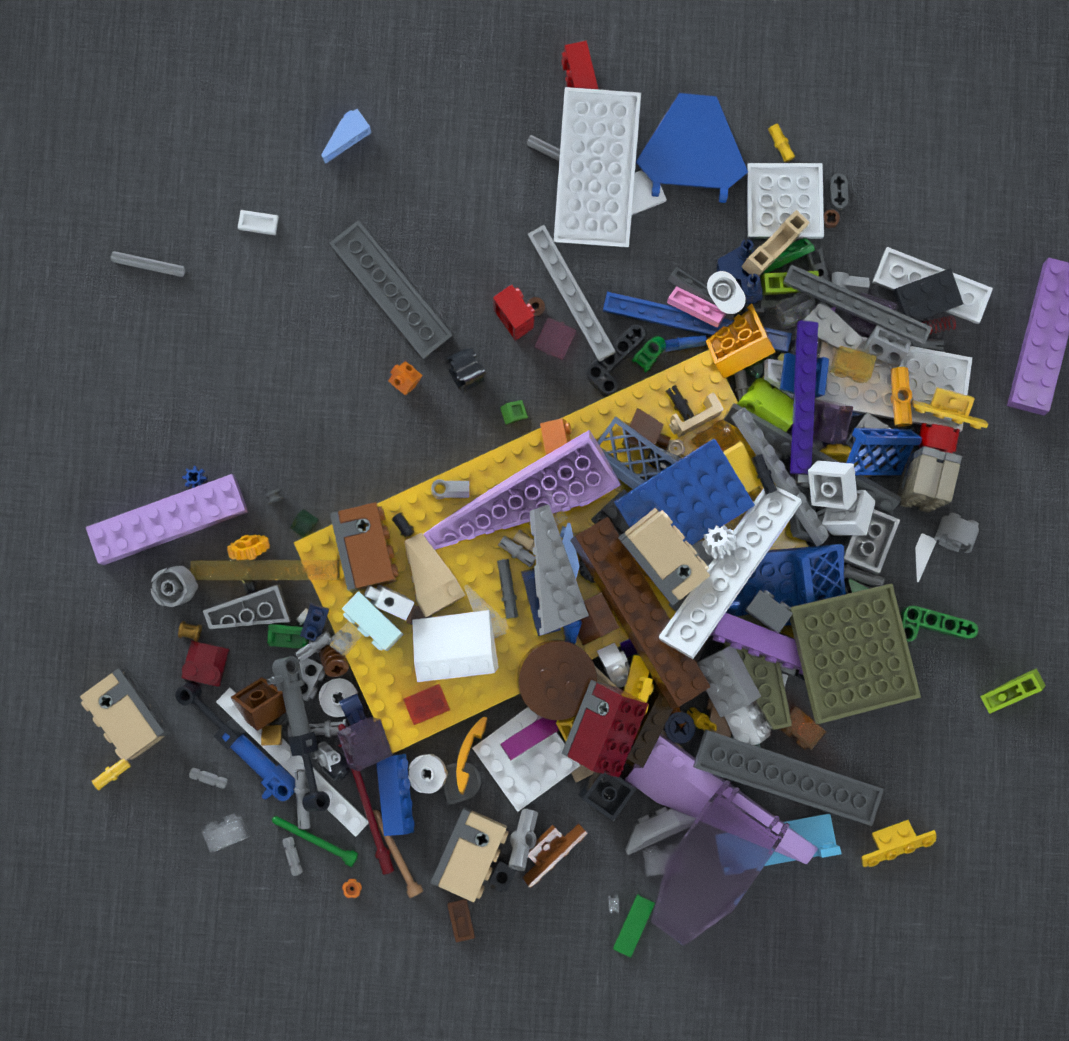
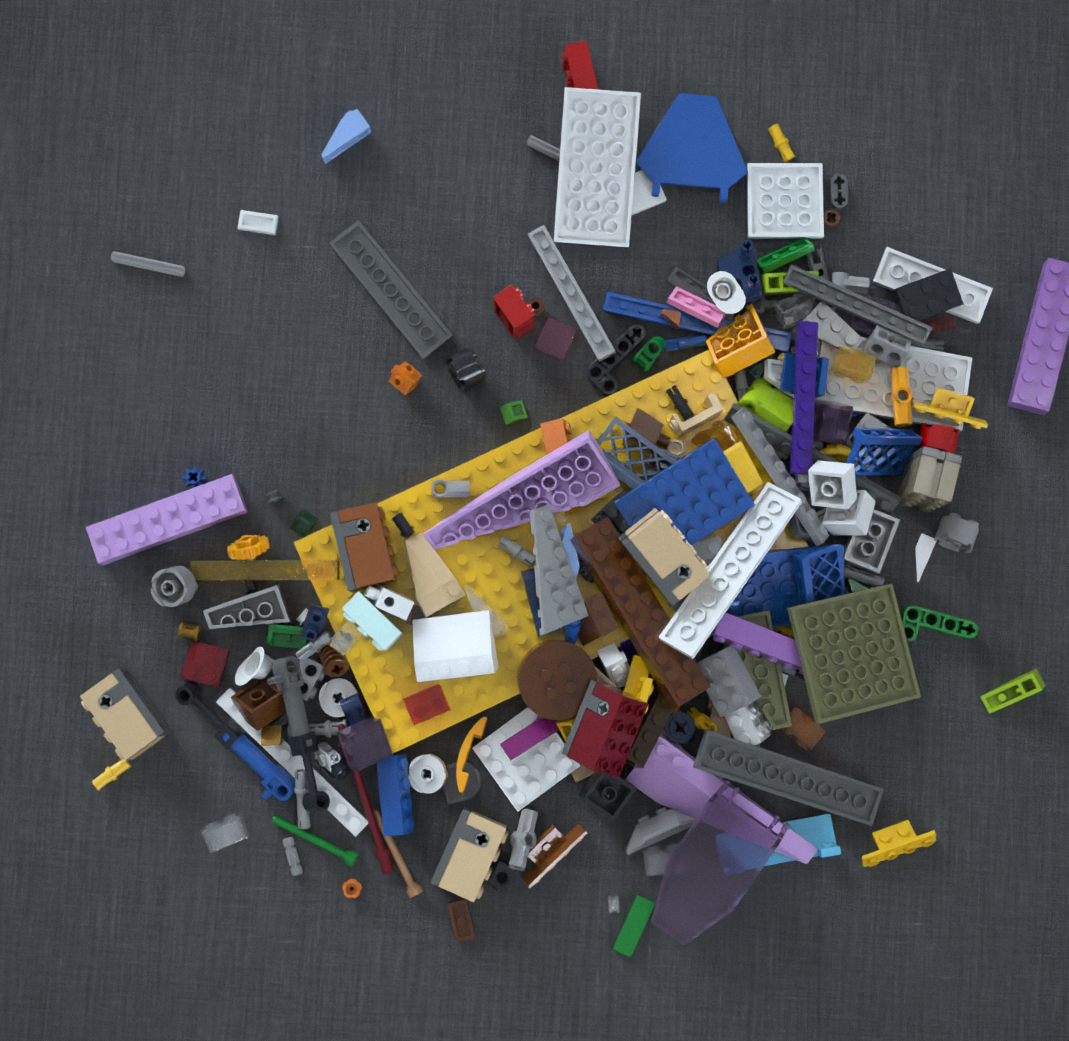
(208, 778): light grey axle -> none
(254, 667): none -> white piece
(509, 597): dark grey pin -> none
(525, 540): tan pin -> none
(671, 317): none -> dark orange slope
(719, 542): white gear -> none
(763, 474): black pin -> none
(769, 611): dark grey slope -> none
(776, 244): tan arch -> none

